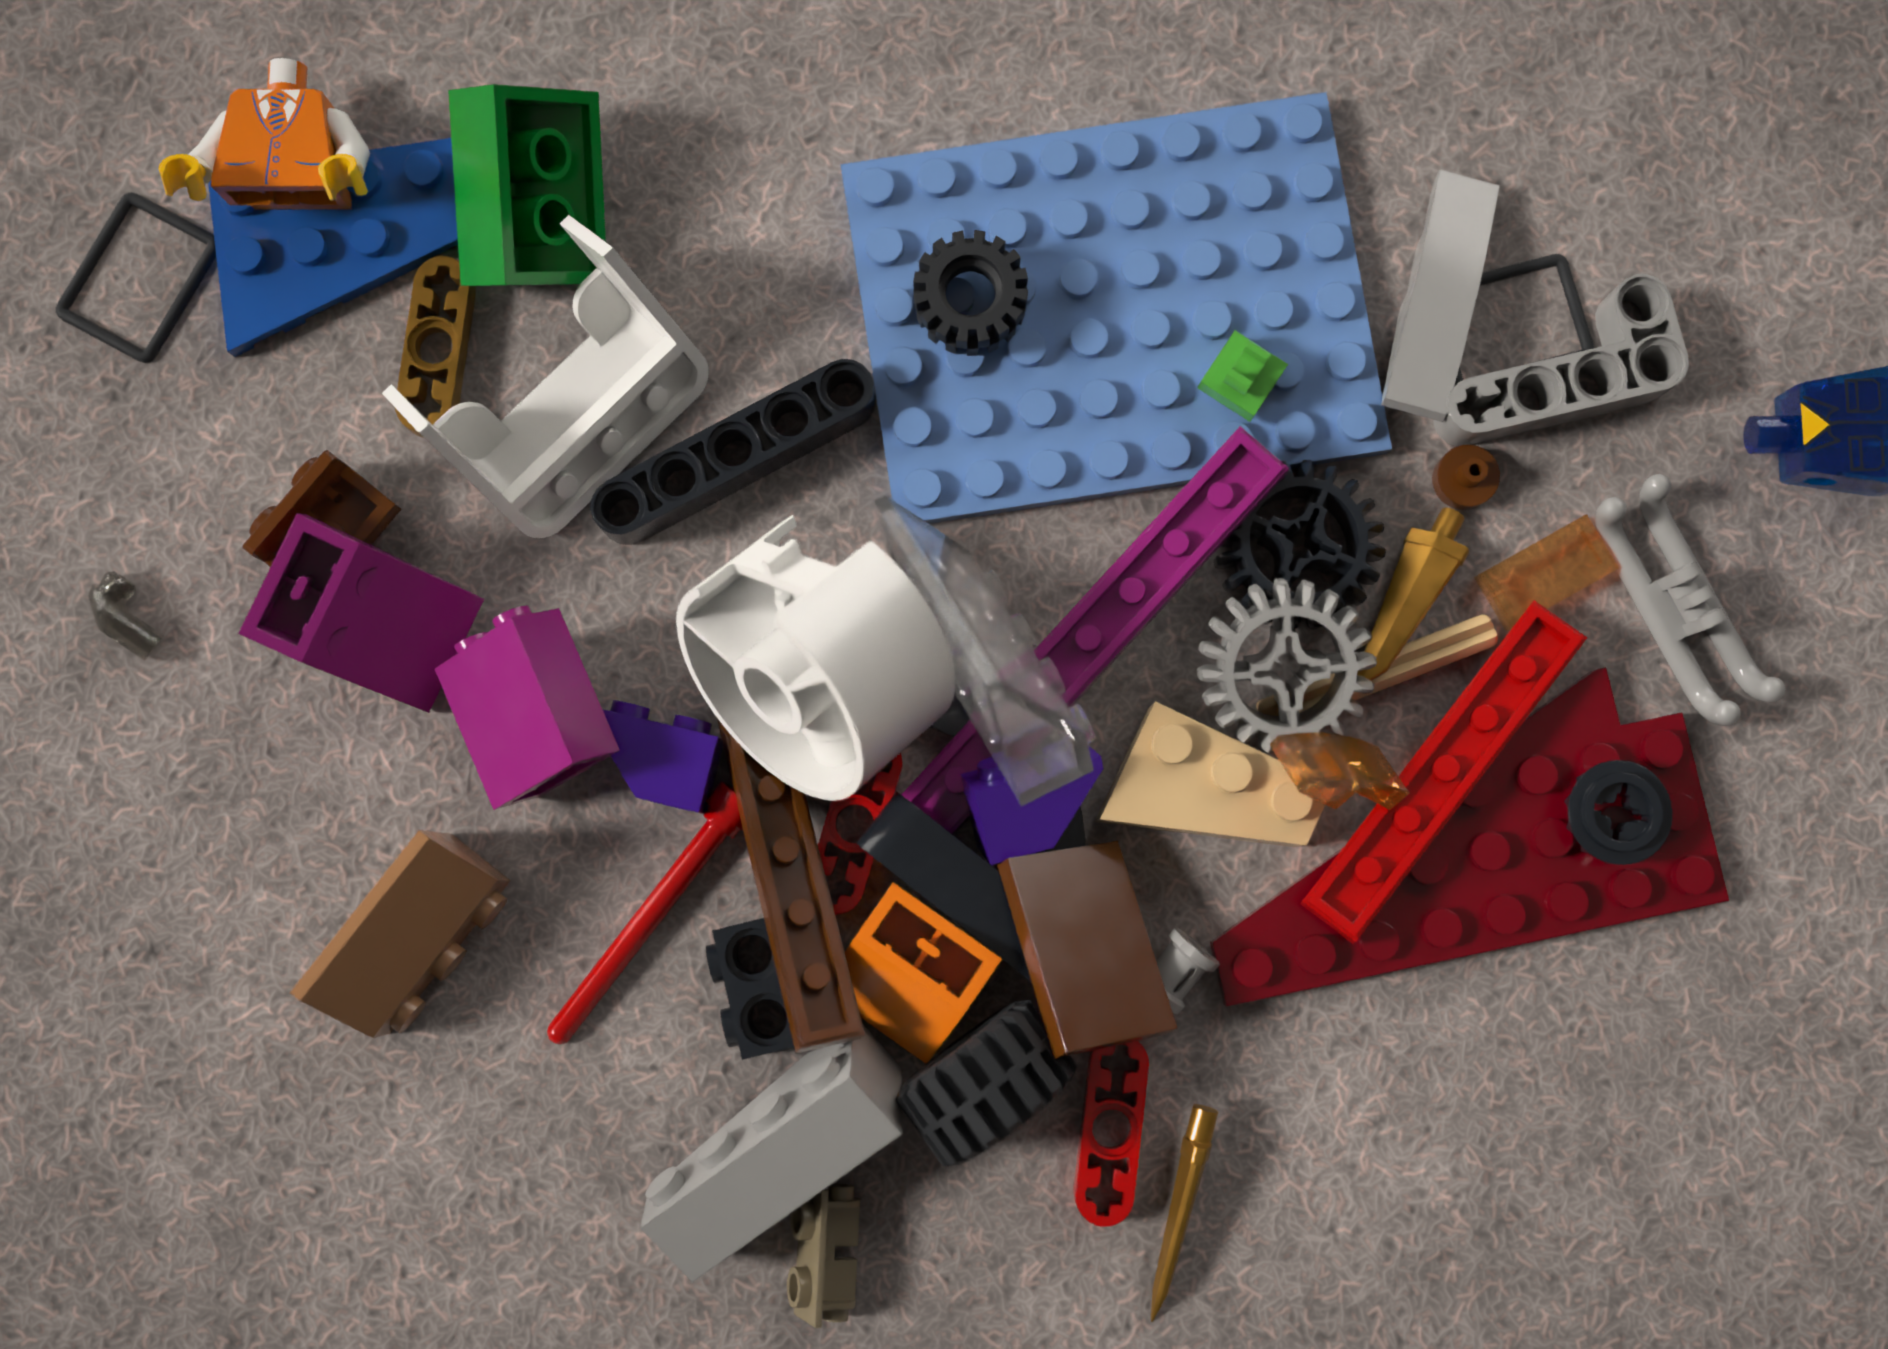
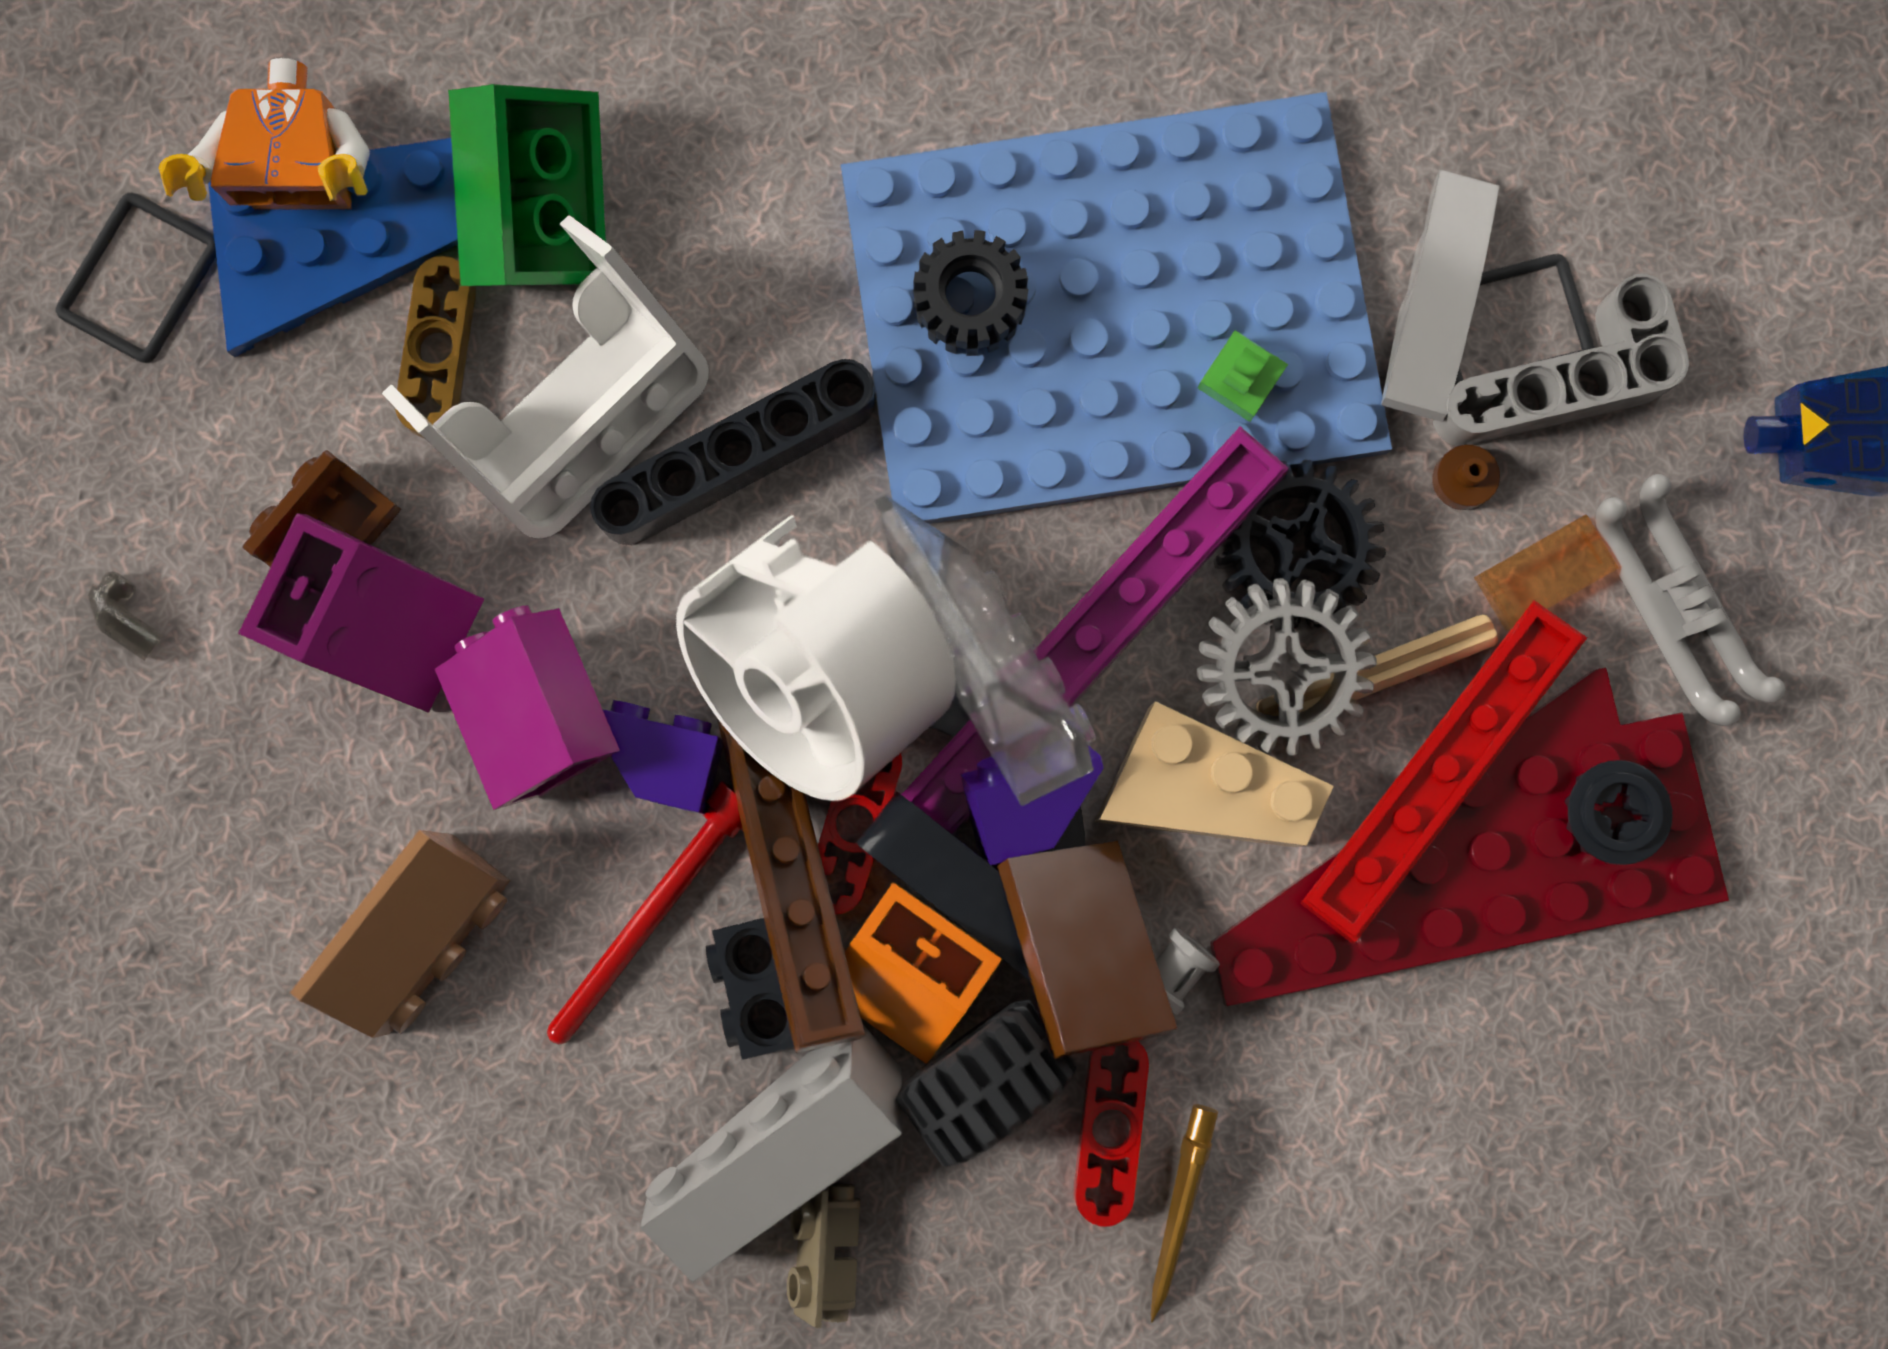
(1337, 767): clear orange slope -> none
(1418, 580): pearl gold bar -> none

